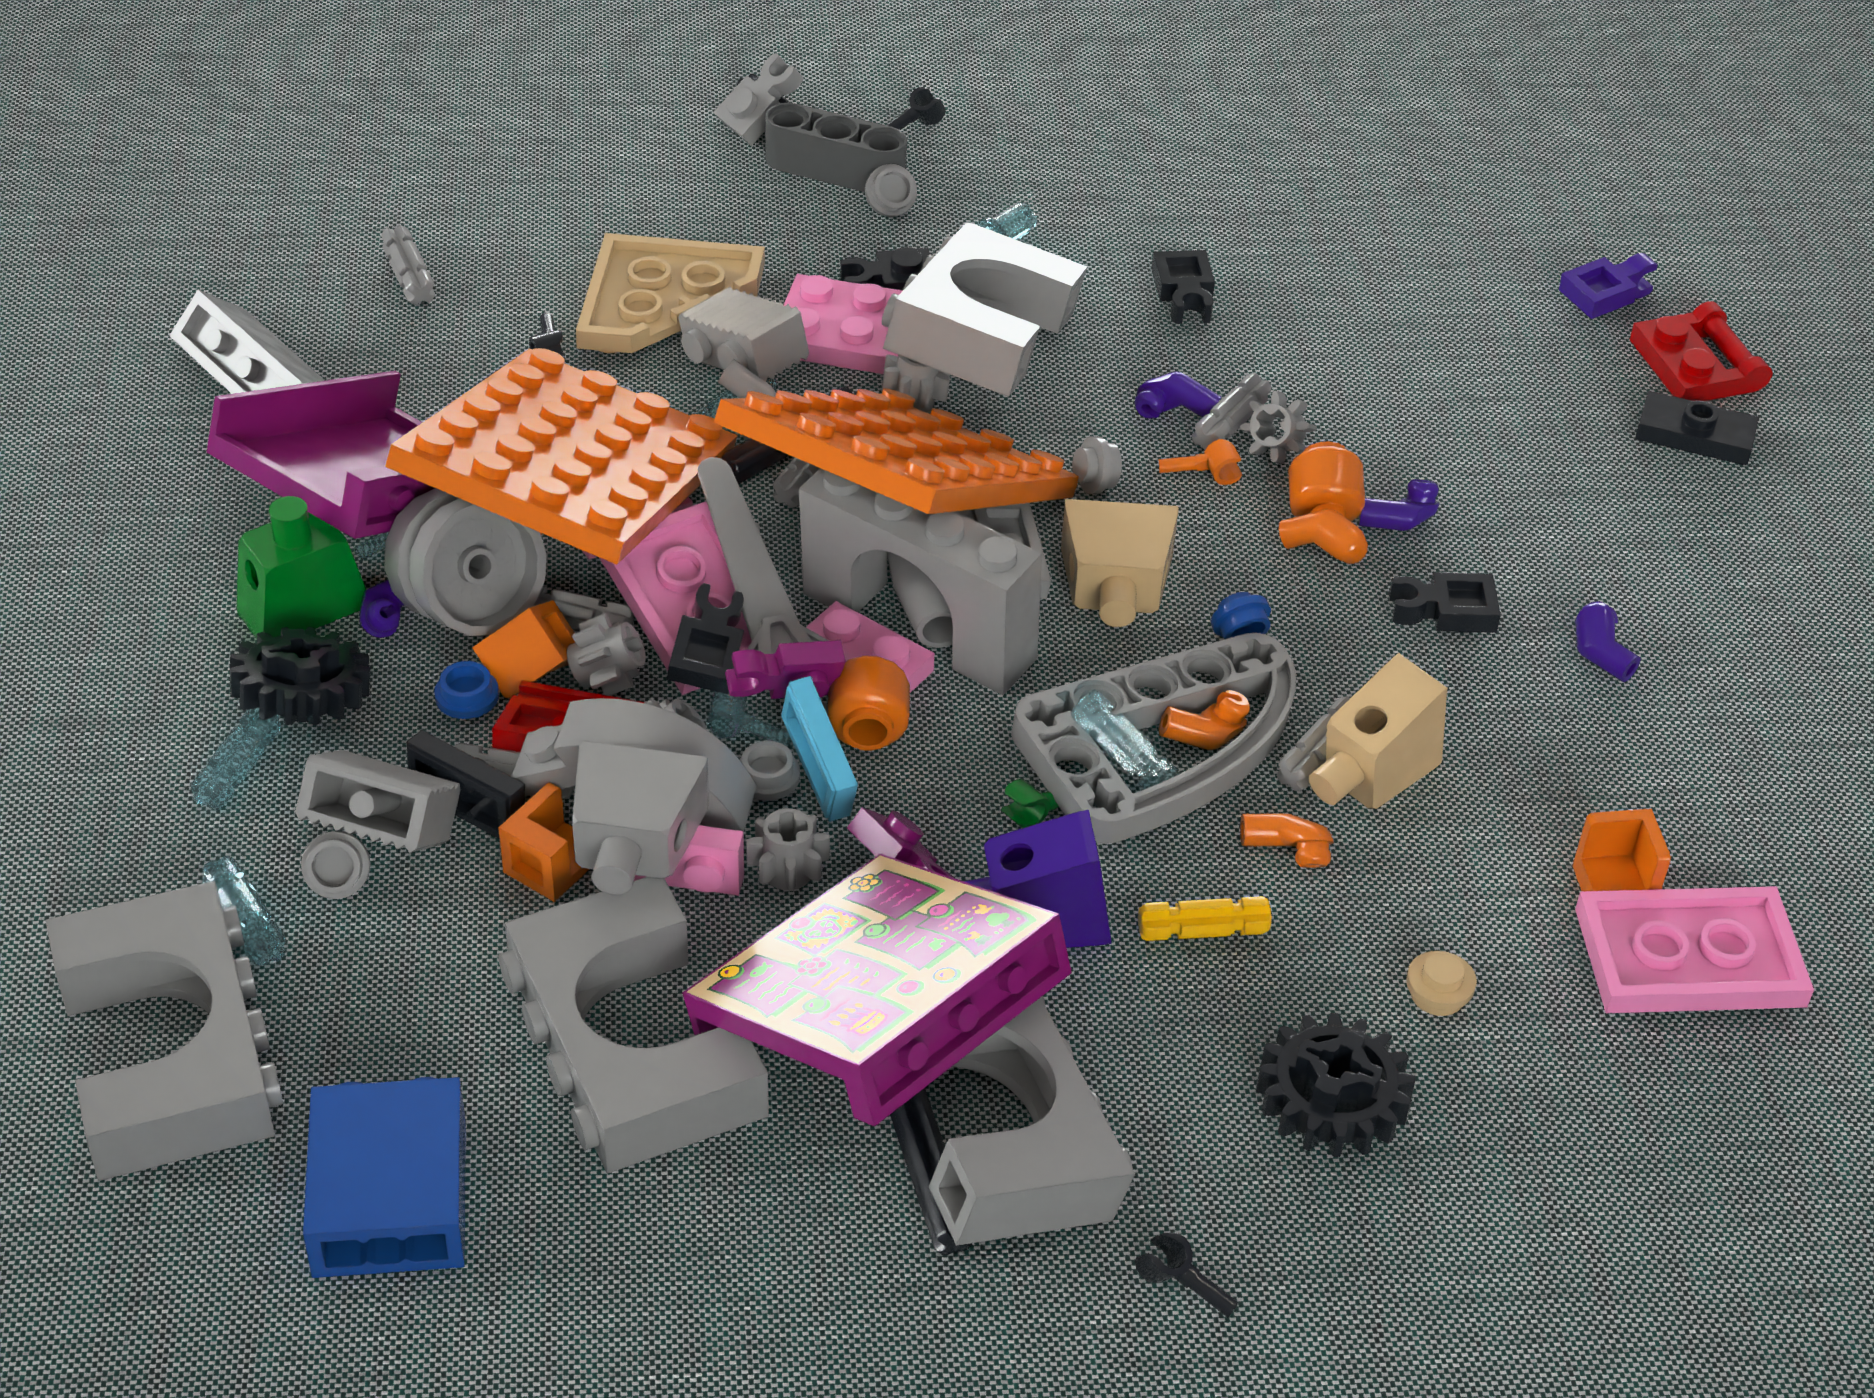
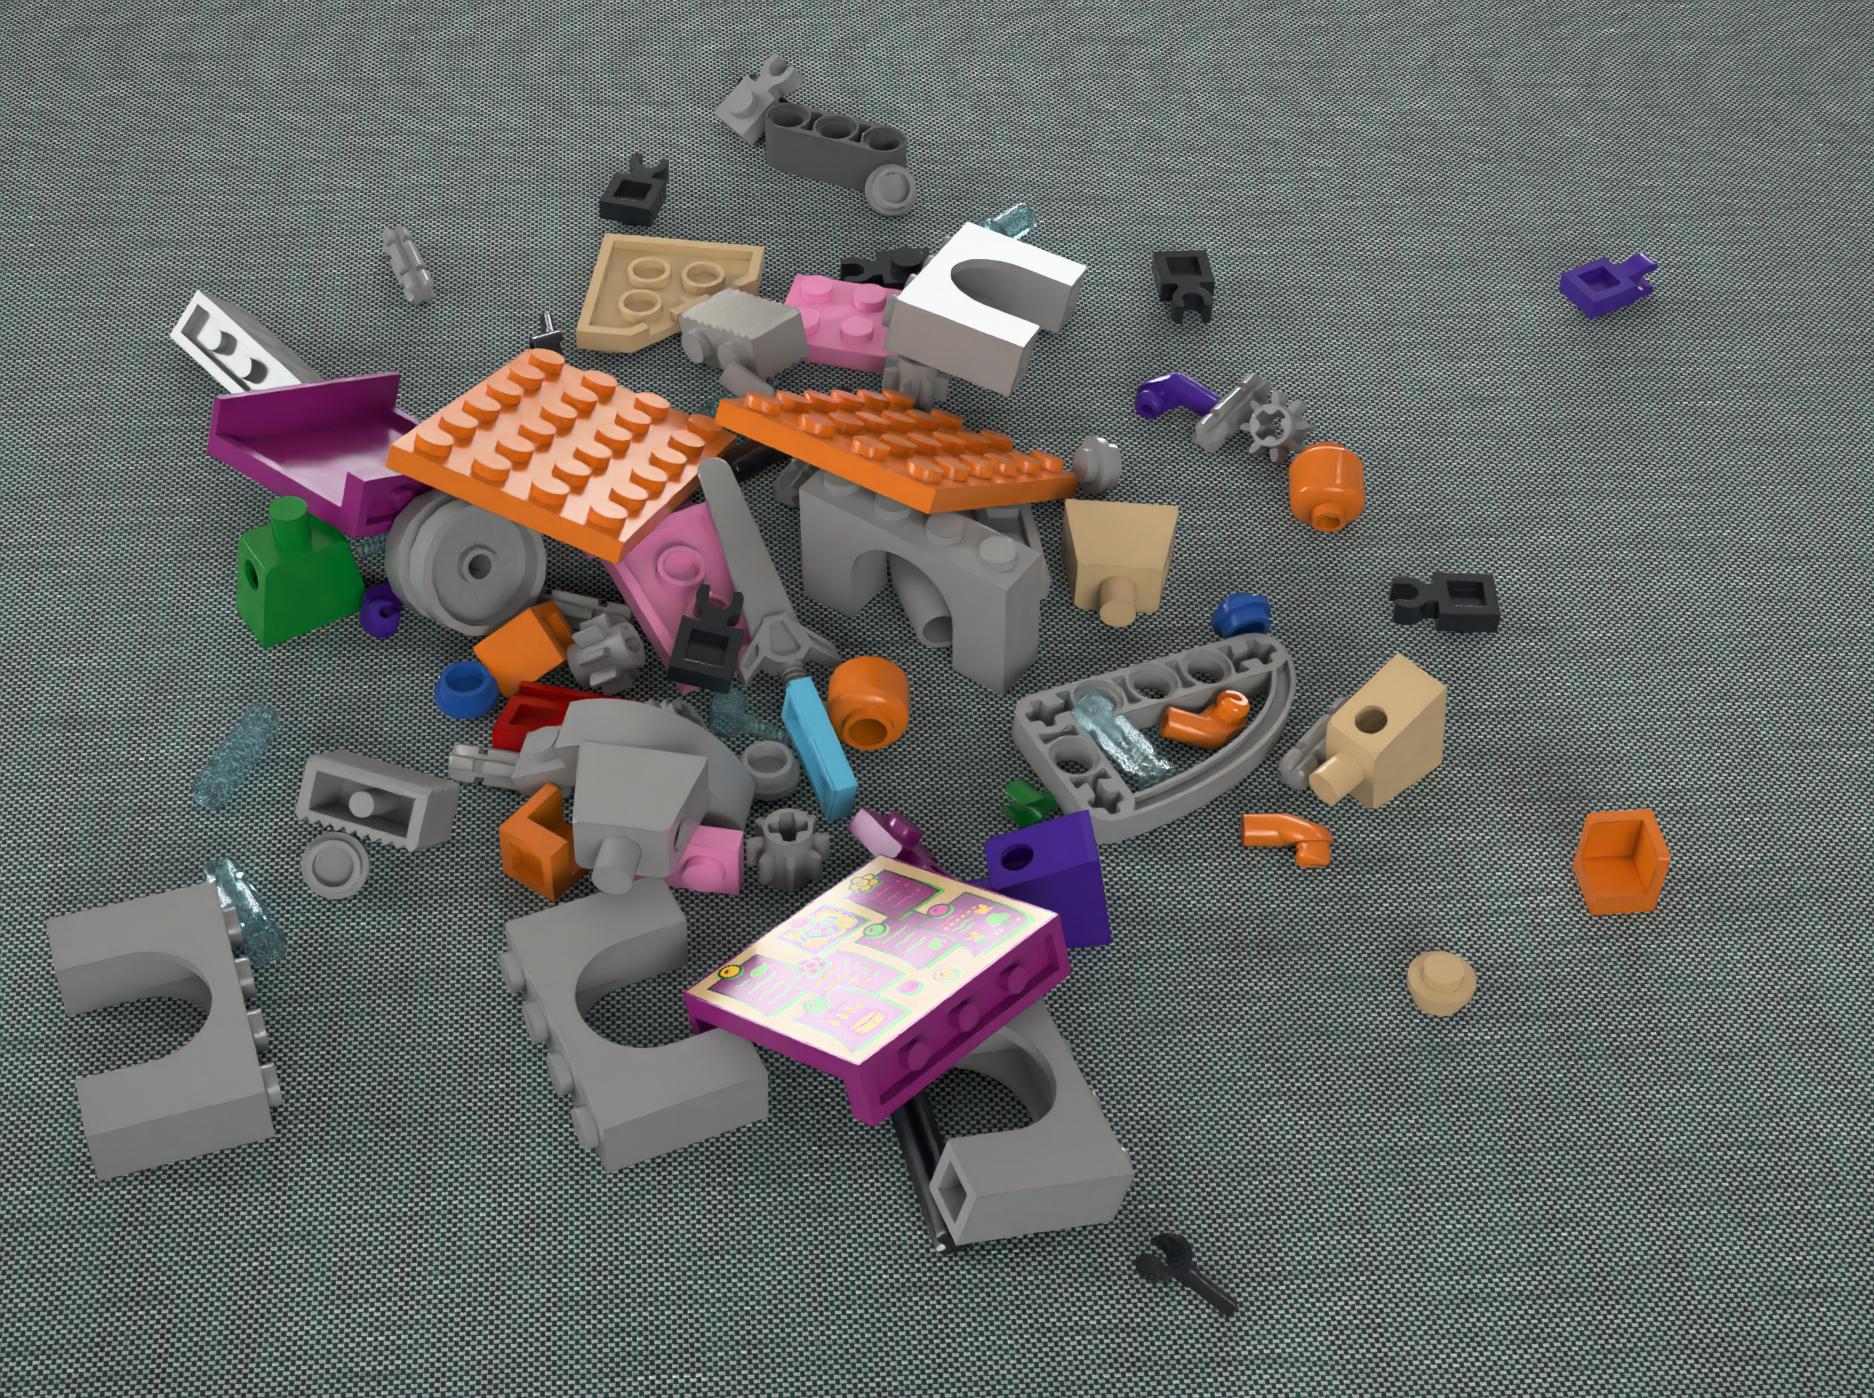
(299, 675): black gear -> none
(385, 1177): blue brick -> none
(485, 794): black plate -> none
(636, 196): none -> black plate
(792, 661): magenta plate -> none
(868, 638): bright pink plate -> none
(922, 107): black hand -> none
(1204, 918): yellow axle -> none
(1218, 457): orange hand -> none
(1327, 530): orange arm -> none
(1335, 1084): black gear -> none
(1405, 513): dark purple arm -> none
(1597, 641): dark purple arm -> none
(1688, 365): red plate -> none
(1693, 950): bright pink plate -> none
(1697, 428): black plate -> none

